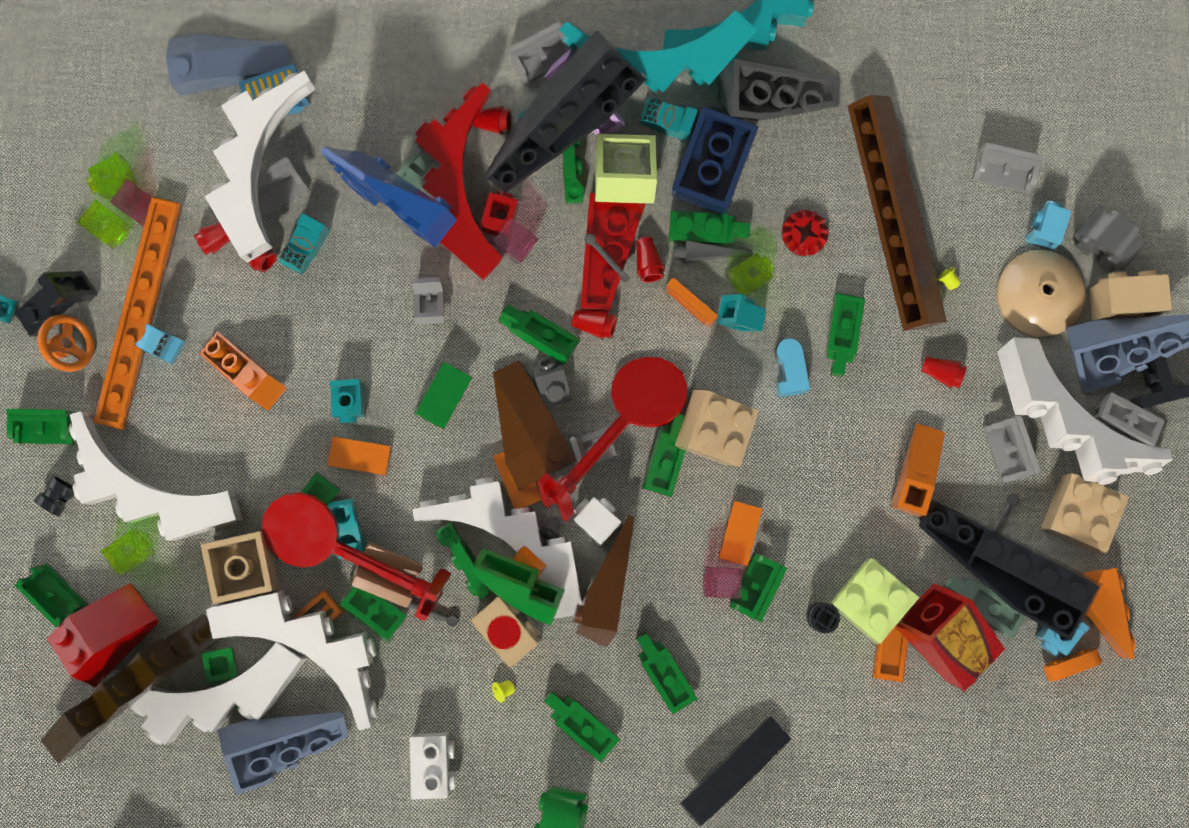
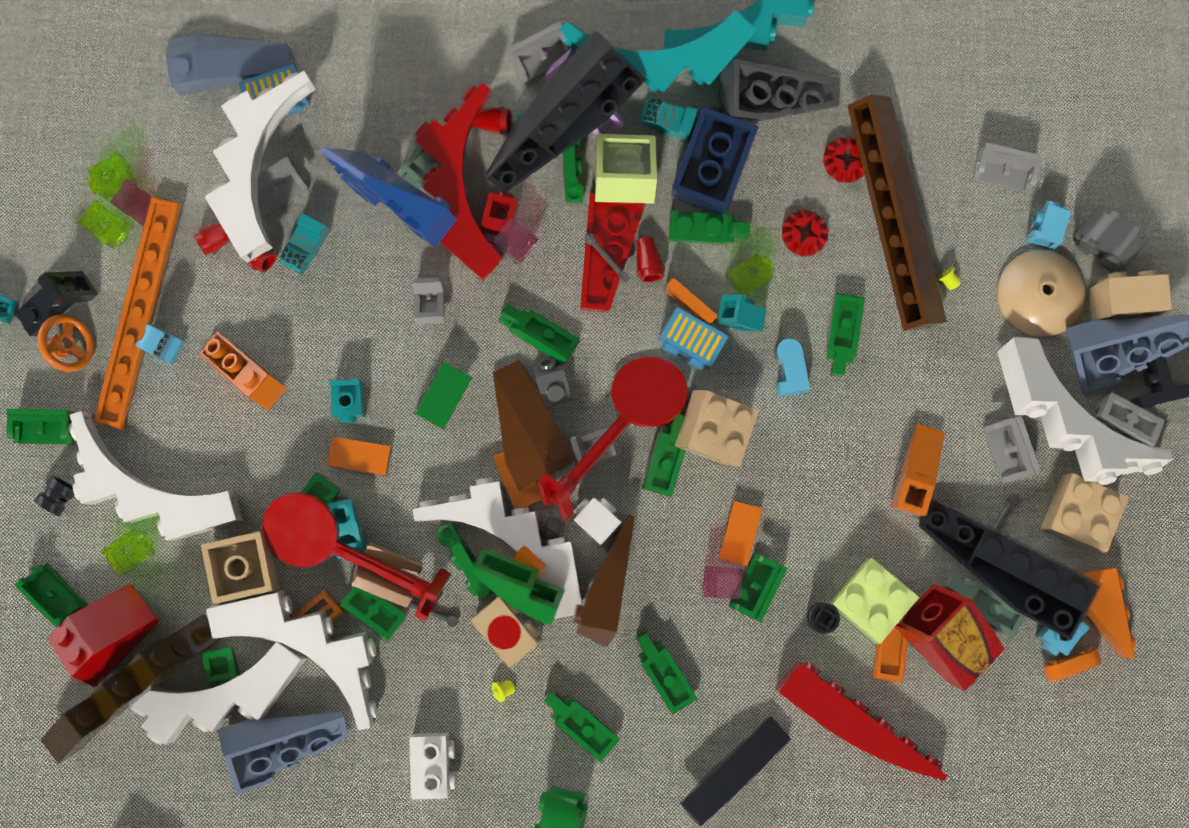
(597, 323): red cone -> none
(692, 339): none -> dark azure brick
(697, 252): dark grey piece -> none
(836, 167): none -> red gear
(851, 722): none -> red slope
(945, 371): red cone -> none

